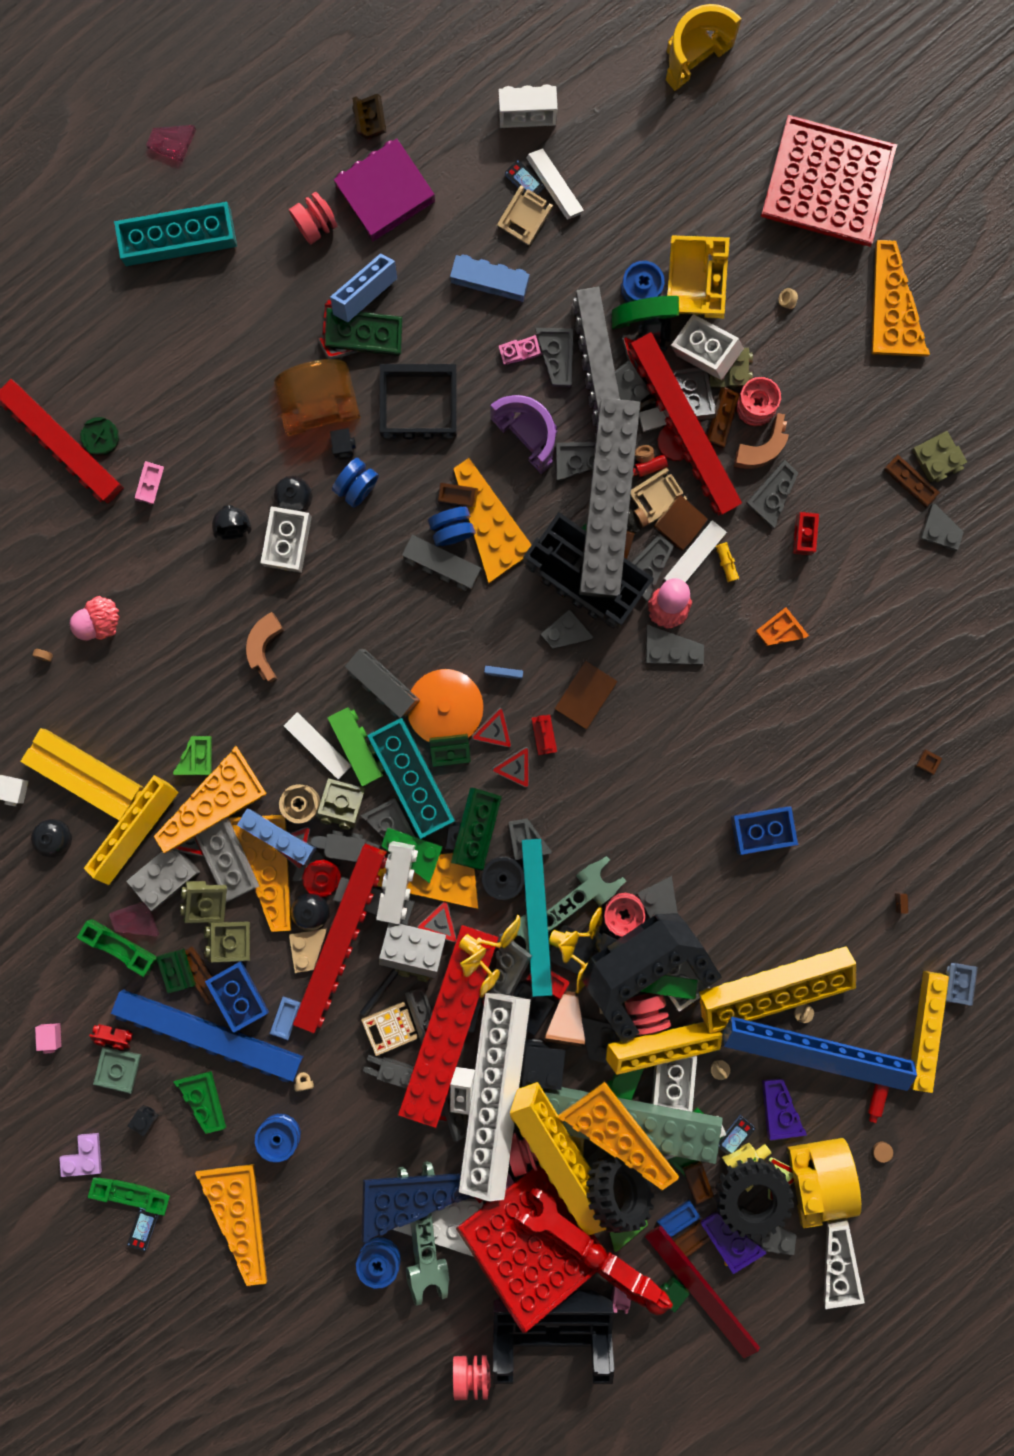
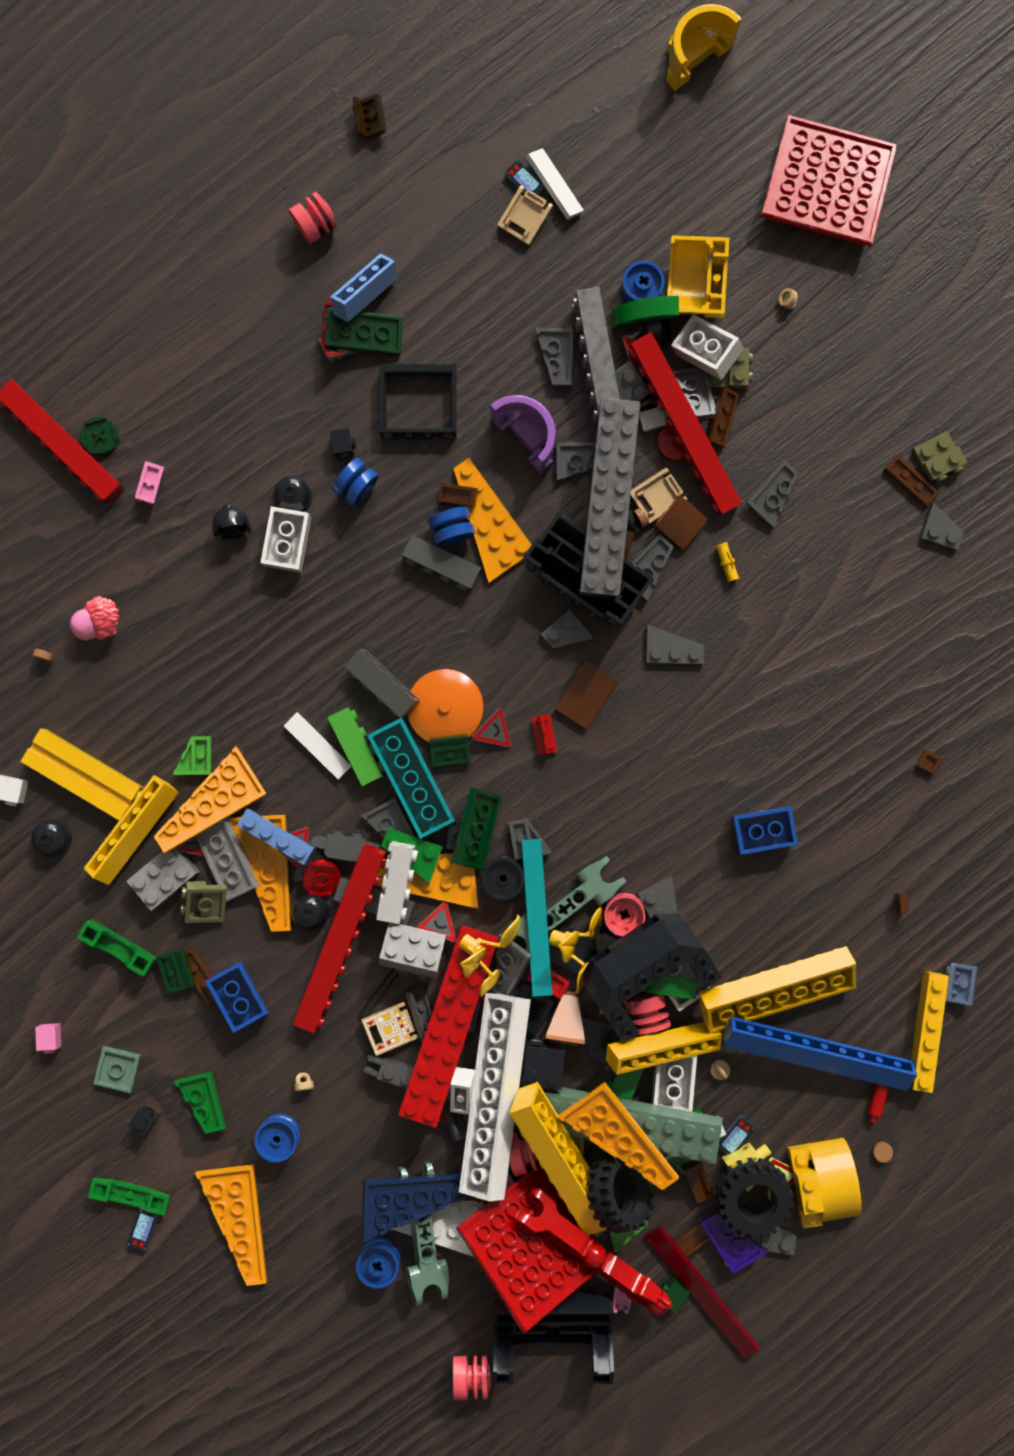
(88, 1159): lavender plate -> none
(103, 1036): red hinge -> none
(135, 920): clear pink wing -> none
(171, 140): clear pink wing -> none
(175, 234): teal brick -> none
(207, 1035): blue brick -> none
(227, 941): olive plate -> none
(256, 644): nougat arch -> none
(285, 1017): medium blue tile -> none
(290, 797): tan brick -> none
(306, 949): tan wing -> none
(314, 391): clear orange piece -> none
(340, 804): plate -> none
(385, 189): magenta panel -> none
(489, 277): medium blue brick -> none
(503, 672): medium blue tile -> none
(515, 767): piece -> none
(520, 350): bright pink slope -> none
(527, 106): white brick -> none
(644, 453): medium nougat tile -> none
(656, 464): red cylinder -> none
(670, 604): hair -> none
(679, 1218): blue tile -> none
(697, 552): white tile -> none
(755, 457): nougat arch -> none
(760, 391): coral wheel -> none
(780, 1114): dark purple wing -> none
(781, 629): orange wing -> none
(804, 1013): tan tile -> none
(805, 533): red brick -> none
(842, 1278): white wedge -> none
(894, 311): light orange wing -> none

